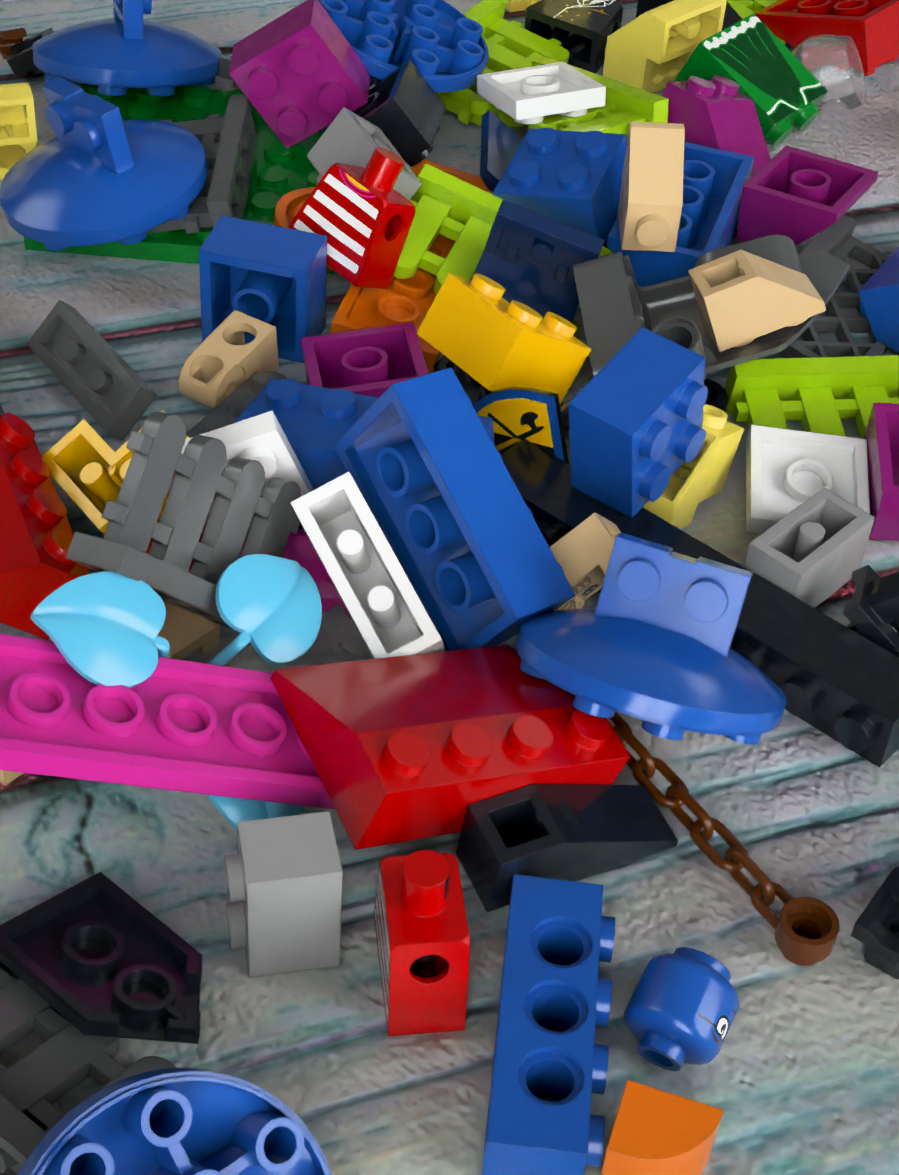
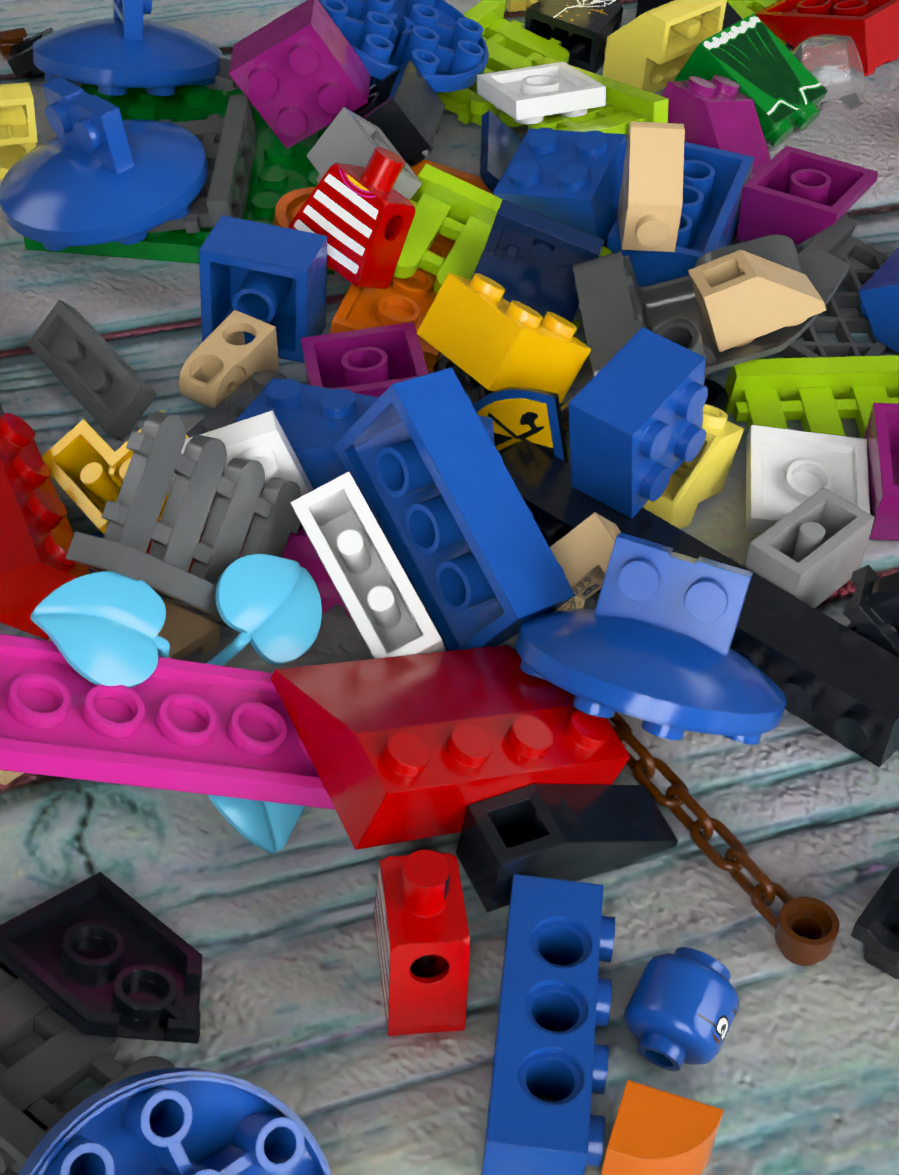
(285, 894): light grey brick -> none

